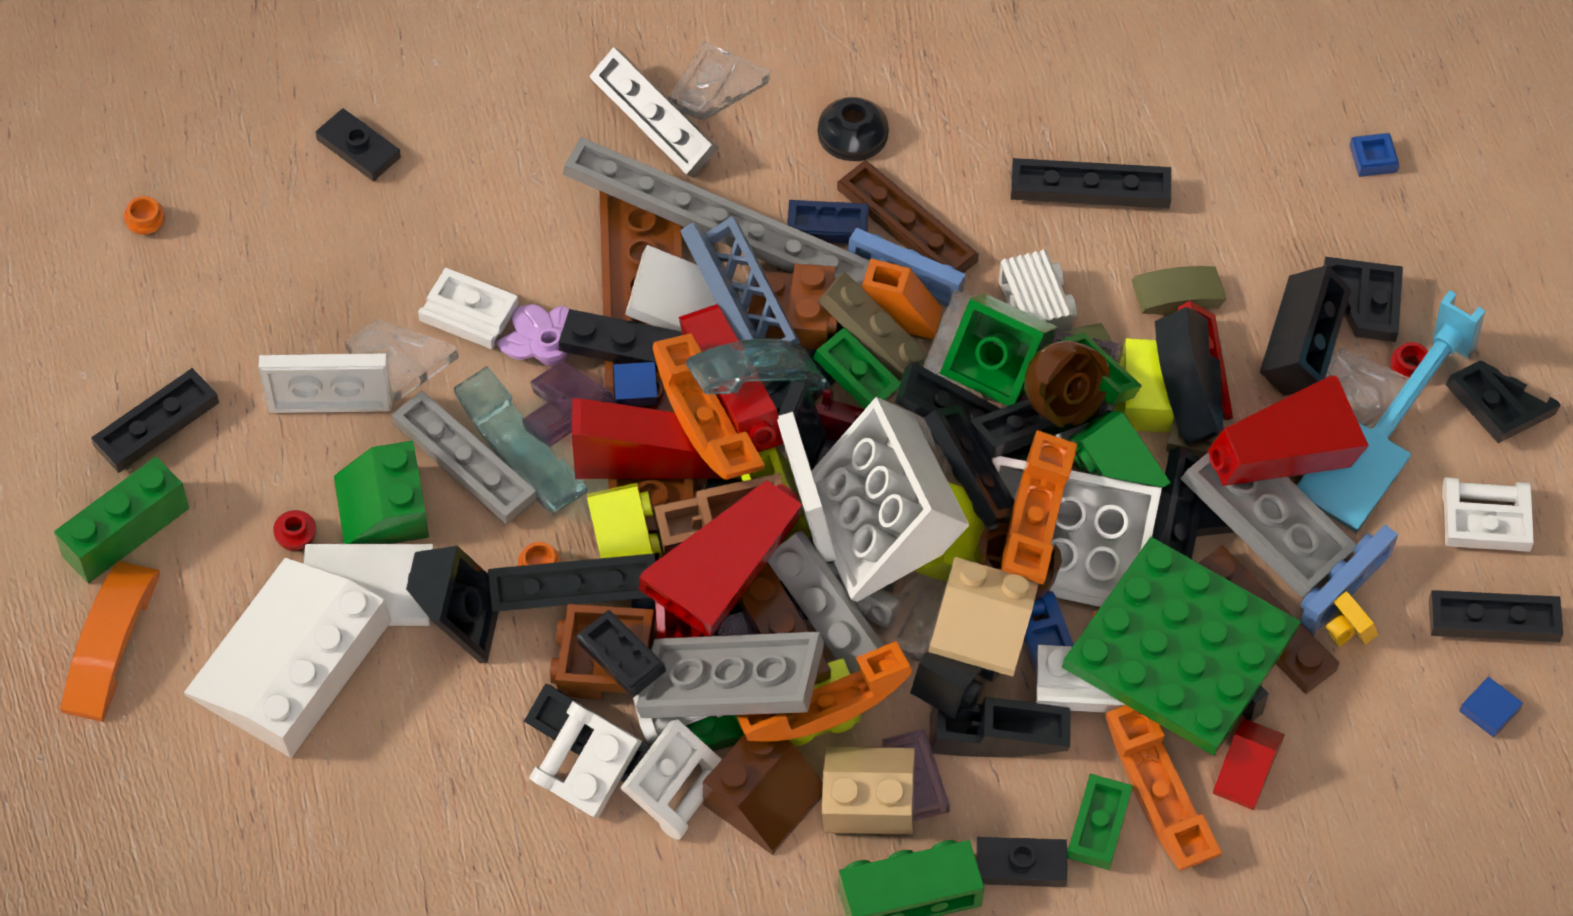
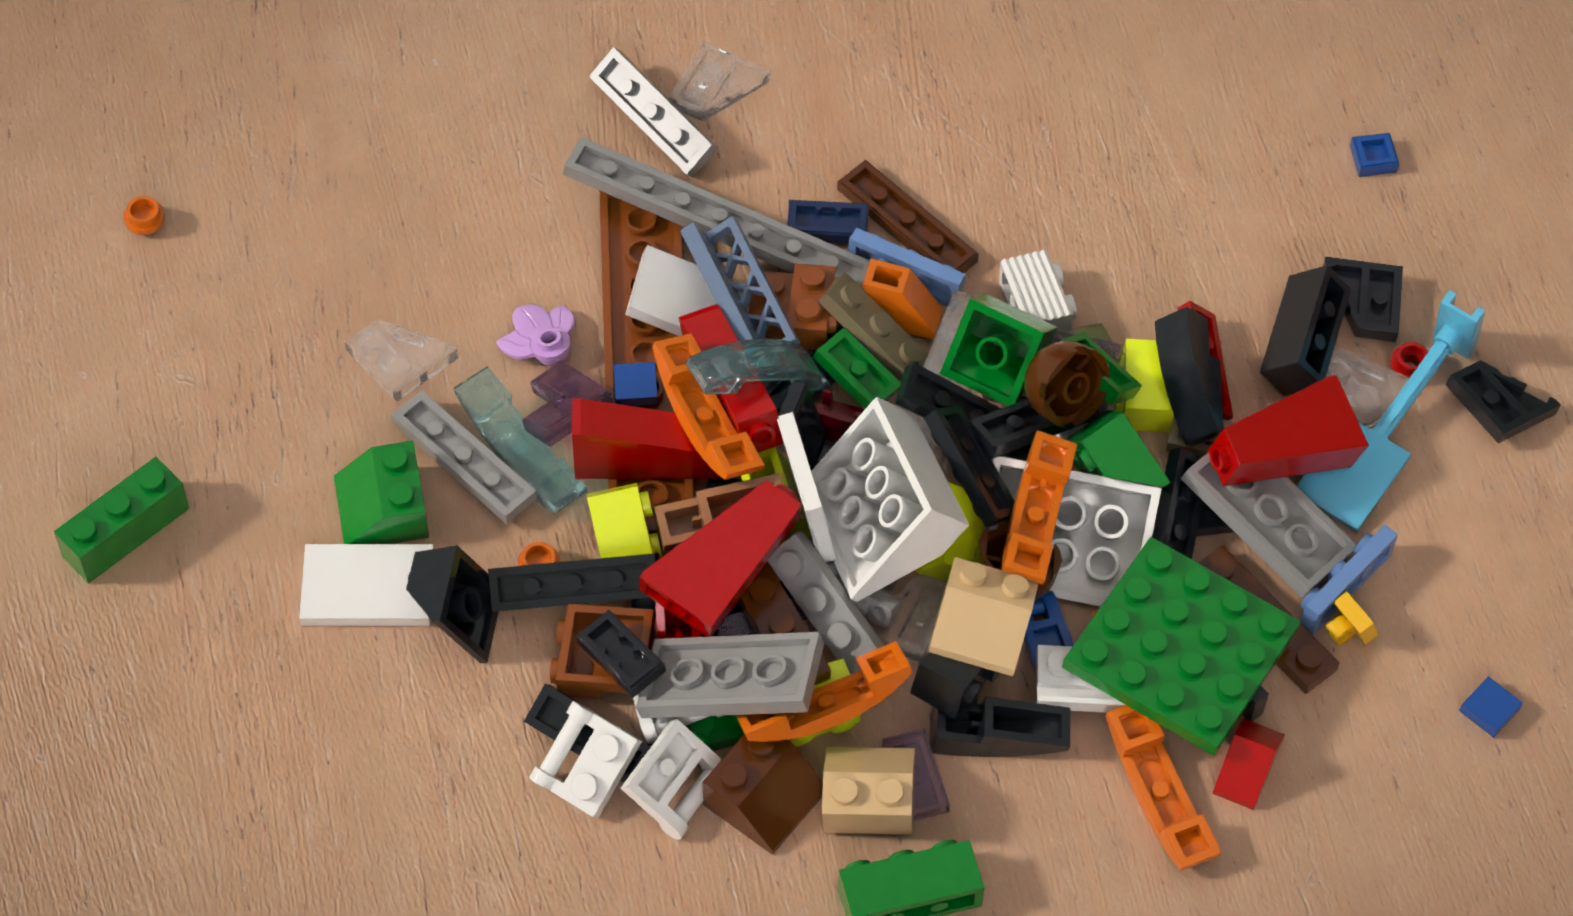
(105, 638): orange slope -> none
(155, 420): black plate -> none
(290, 654): white slope -> none
(295, 540): red plate -> none
(326, 383): white tile -> none
(358, 144): black plate -> none
(468, 308): white plate -> none
(611, 338): black plate -> none
(853, 140): black piece -> none
(1022, 861): black plate -> none
(1091, 183): black plate -> none
(1099, 821): green plate -> none
(1167, 289): olive slope -> none
(1488, 524): white plate -> none
(1495, 616): black plate -> none

